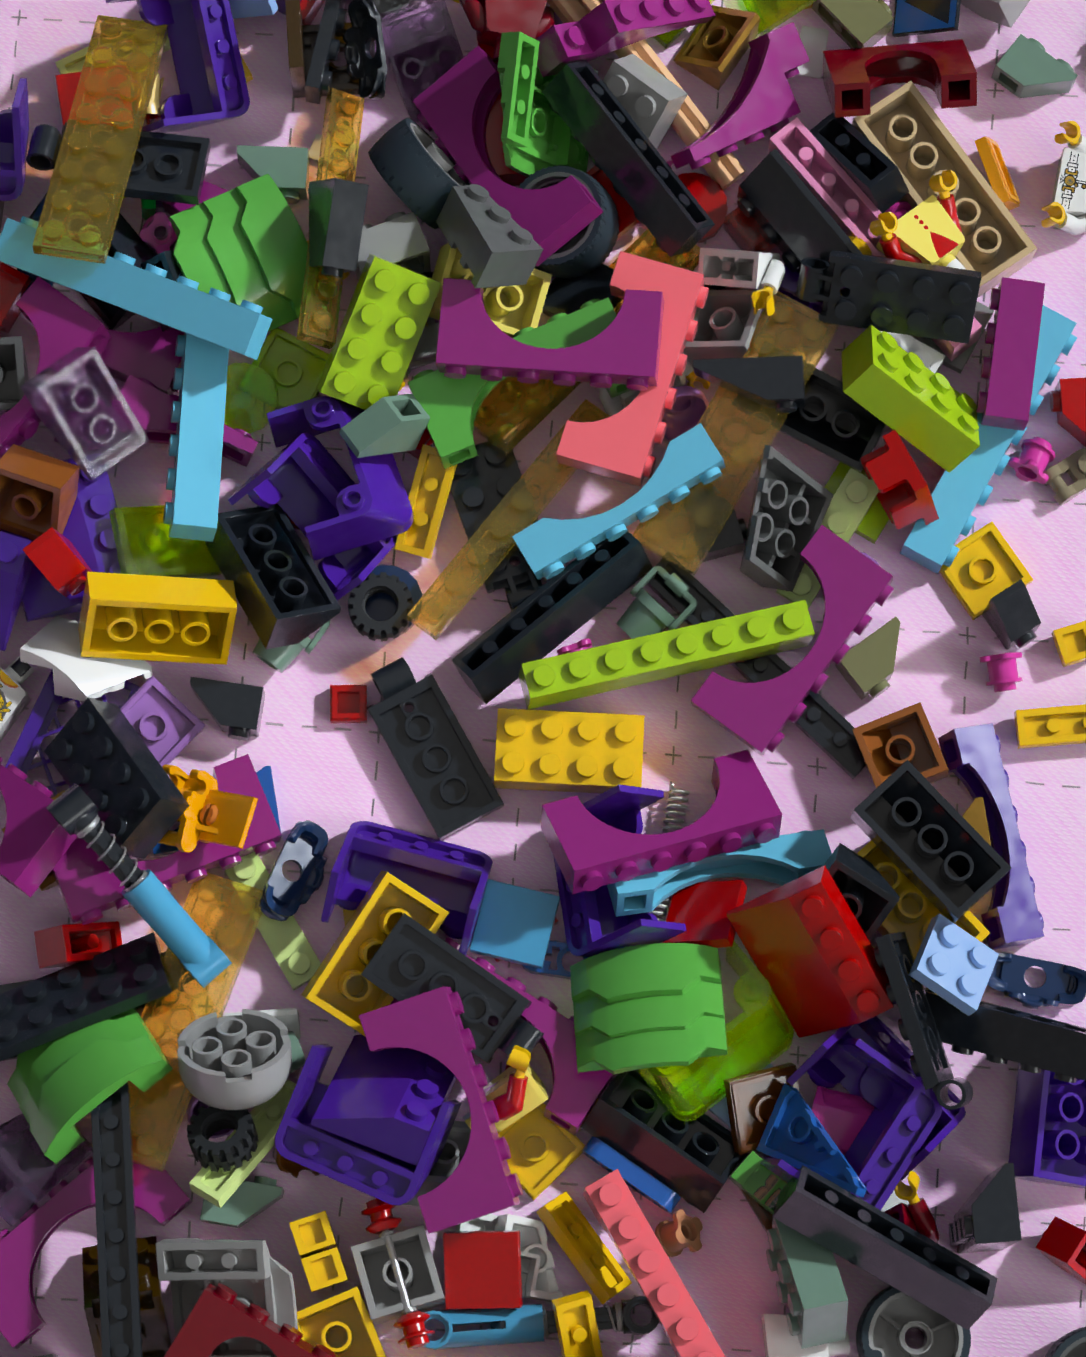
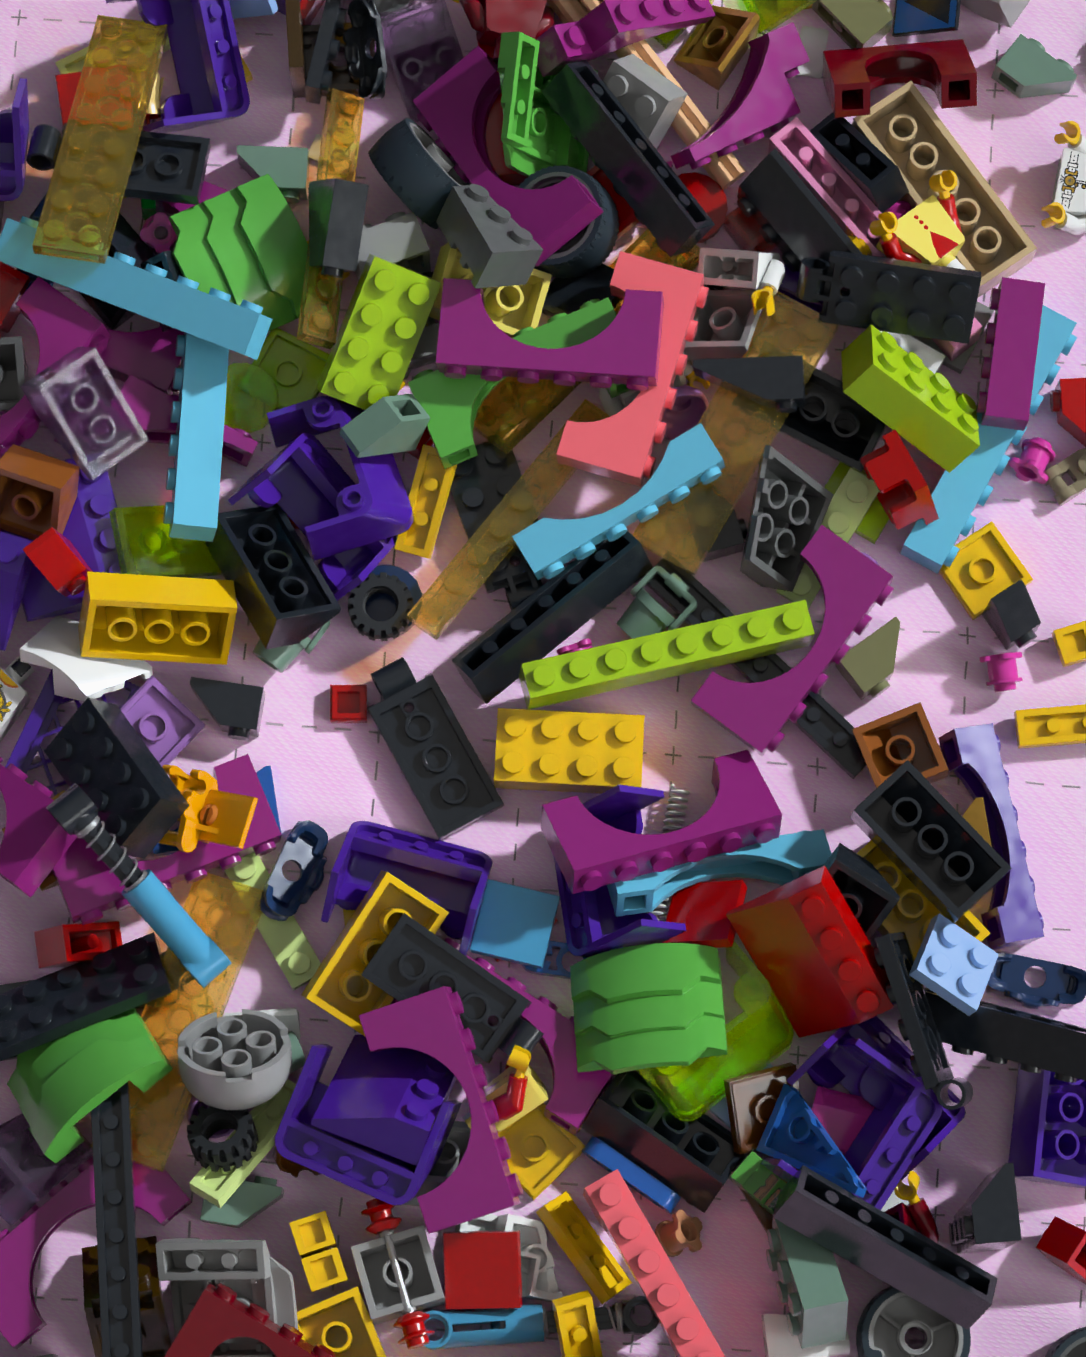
(997, 172): light orange tile -> none

